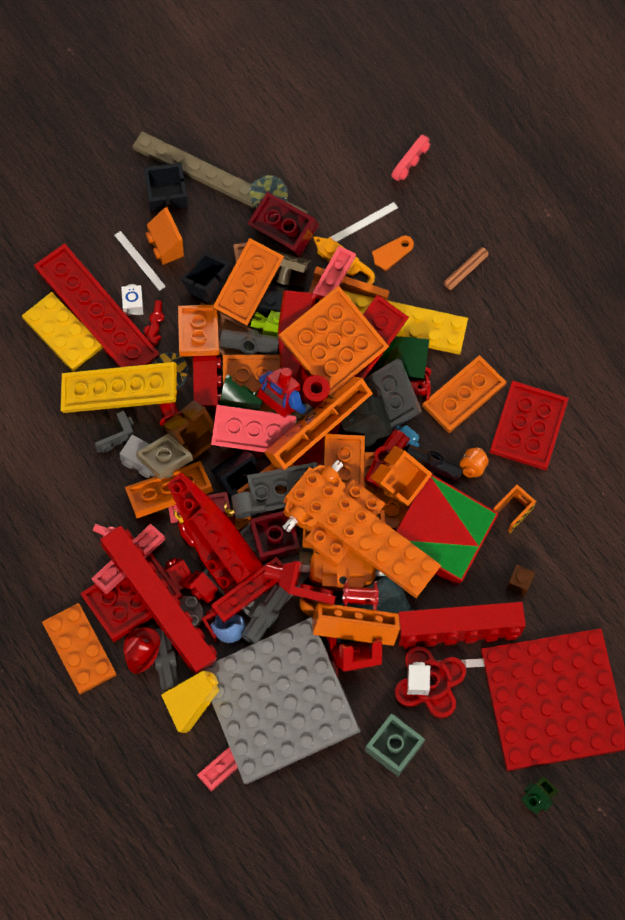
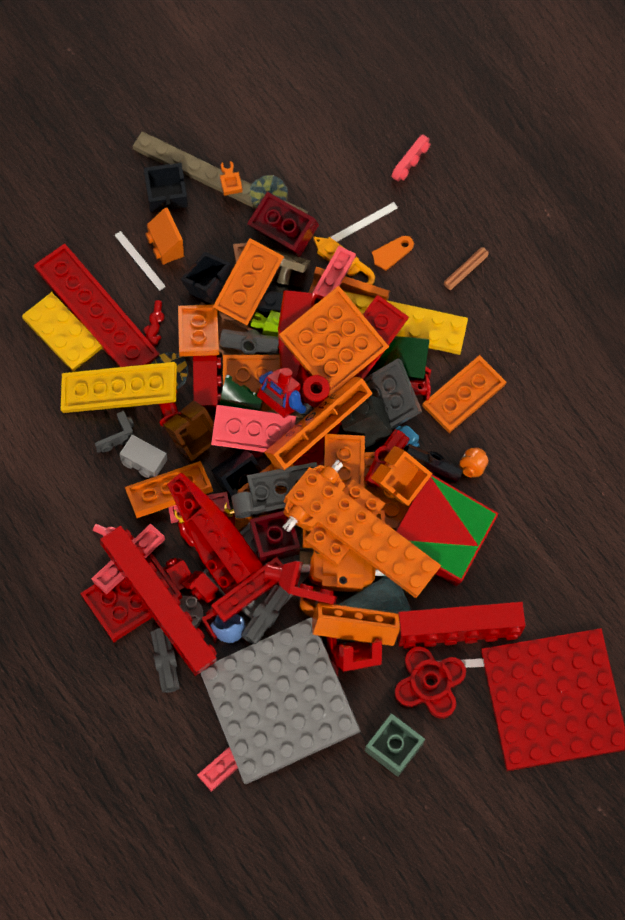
(79, 648): orange plate -> none
(132, 300): white brick -> none
(141, 649): red hat -> none
(164, 456): dark tan tile -> none
(190, 699): yellow slope -> none
(230, 181): none -> orange plate
(360, 595): red hose -> none
(418, 679): white brick -> none
(516, 492): orange piece -> none
(520, 580): reddish brown brick -> none
(529, 425): red plate -> none
(539, 795): dark green brick -> none

